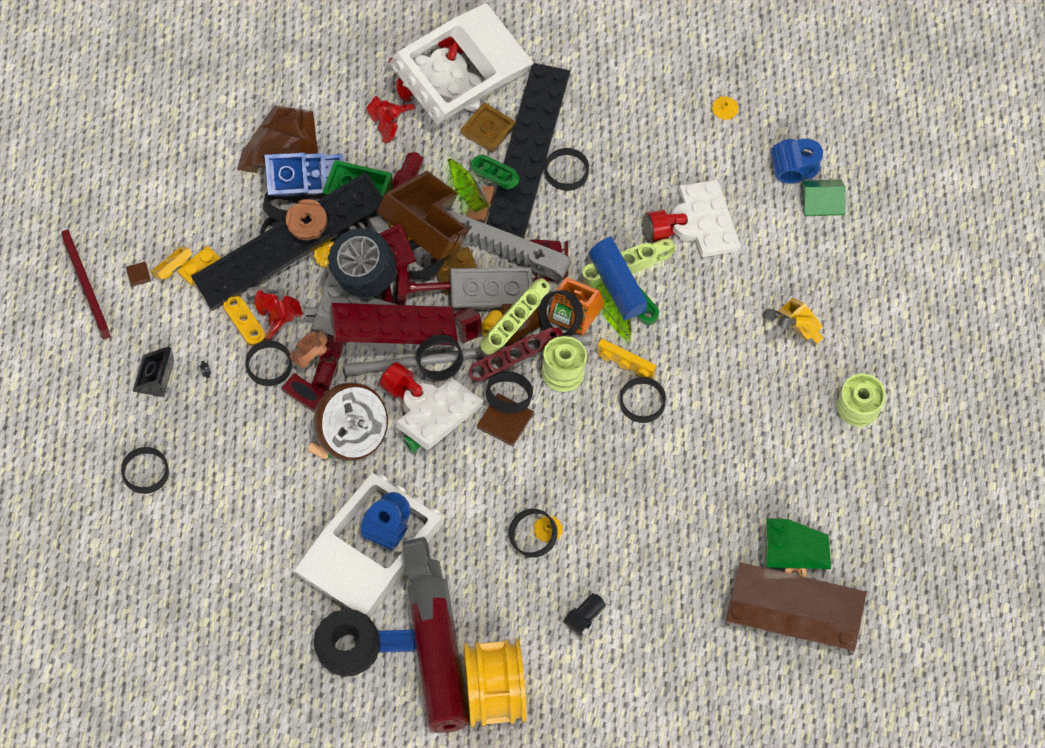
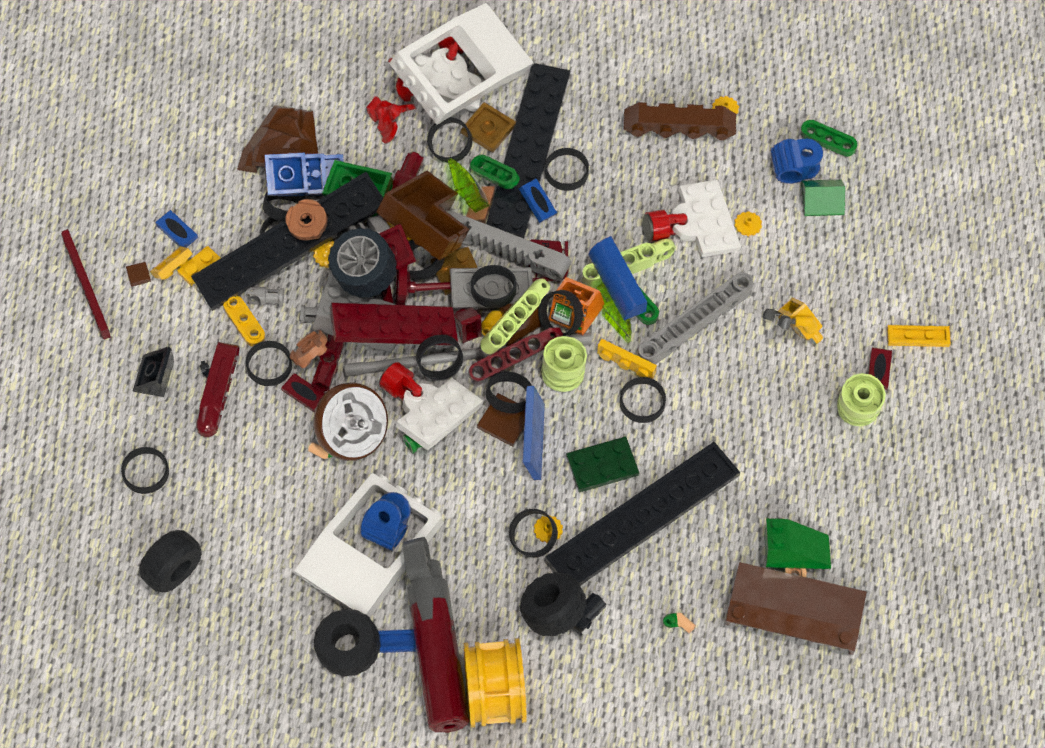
(170, 561): none -> black tyre
(176, 229): none -> blue tile
(215, 390): none -> dark red piece
(280, 311): red animal -> none
(463, 153): none -> black tyre
(488, 270): none -> black tyre
(533, 433): none -> blue tile
(538, 200): none -> blue tile
(553, 604): none -> black tyre
(602, 464): none -> dark green plate
(644, 514): none -> black plate
(669, 120): none -> reddish brown brick
(678, 620): none -> arm
(696, 317): none -> light grey gear
(748, 223): none -> yellow piece
(823, 131): none -> green plate
(880, 365): none -> dark red tile
(918, 335): none -> yellow tile

